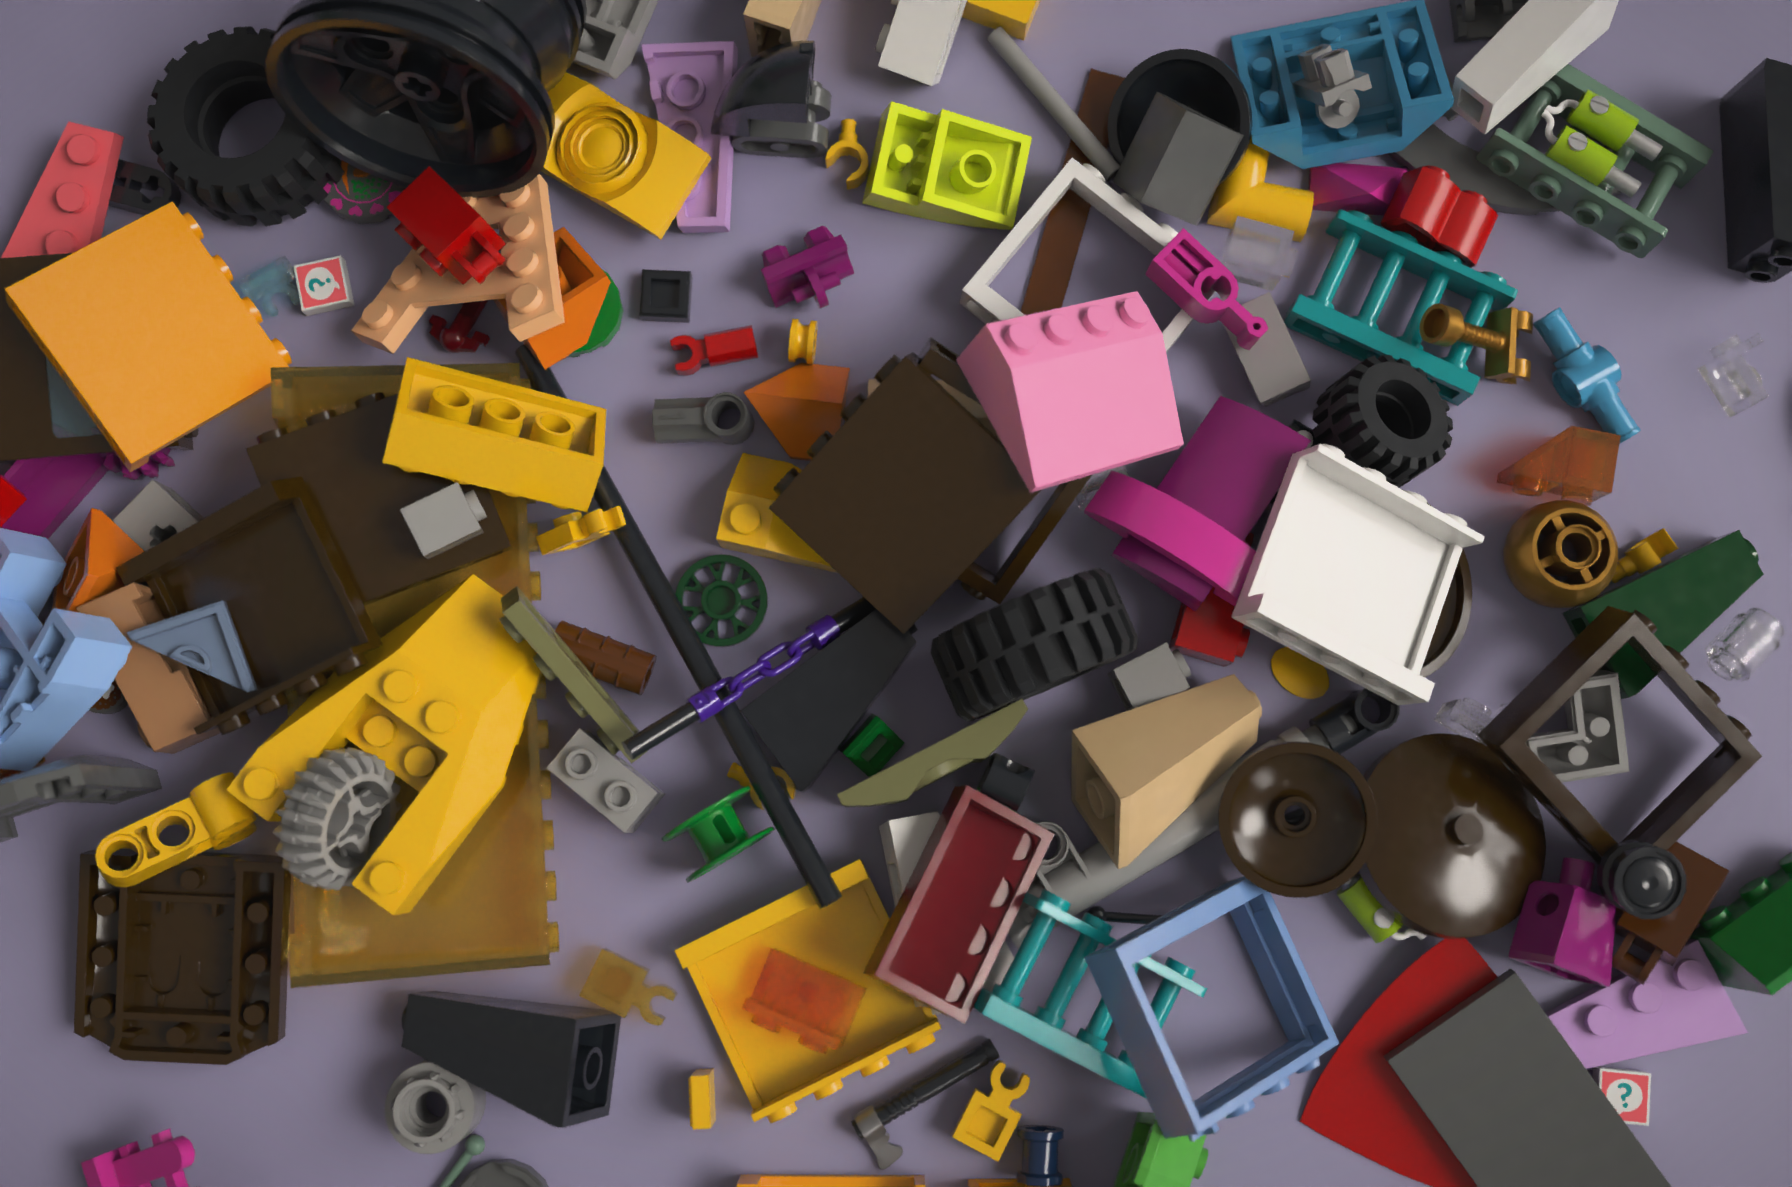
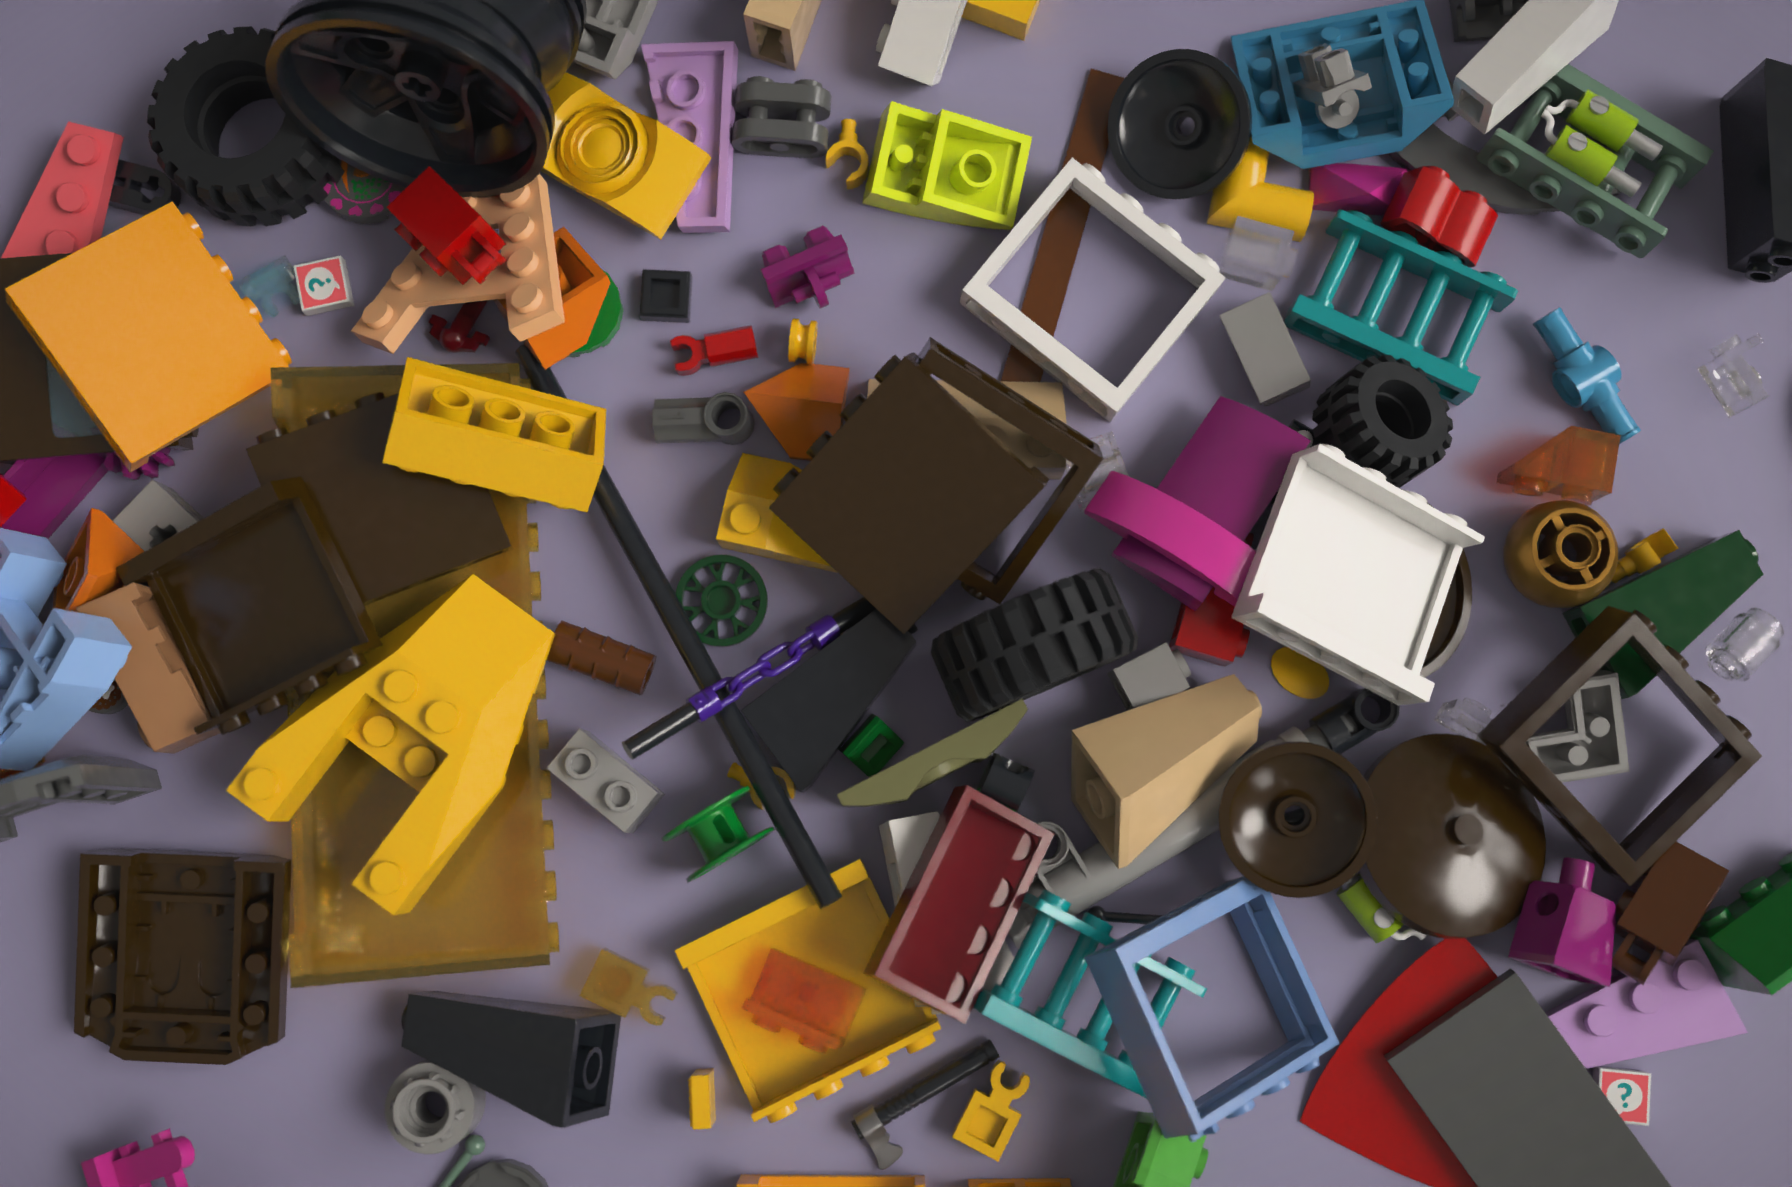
(202, 641): sand blue tile -> none
(209, 814): yellow piece -> none
(336, 817): light grey gear -> none
(444, 519): light grey brick -> none
(558, 660): olive plate -> none
(576, 530): yellow plate -> none
(767, 87): black brick -> none
(1040, 1155): dark blue bush -> none
(1054, 103): light grey bar -> none
(1076, 388): bright pink slope -> none
(1177, 159): dark grey slope -> none
(1187, 270): dark pink piece -> none
(1446, 325): pearl gold bar -> none
(1641, 879): black wheel -> none

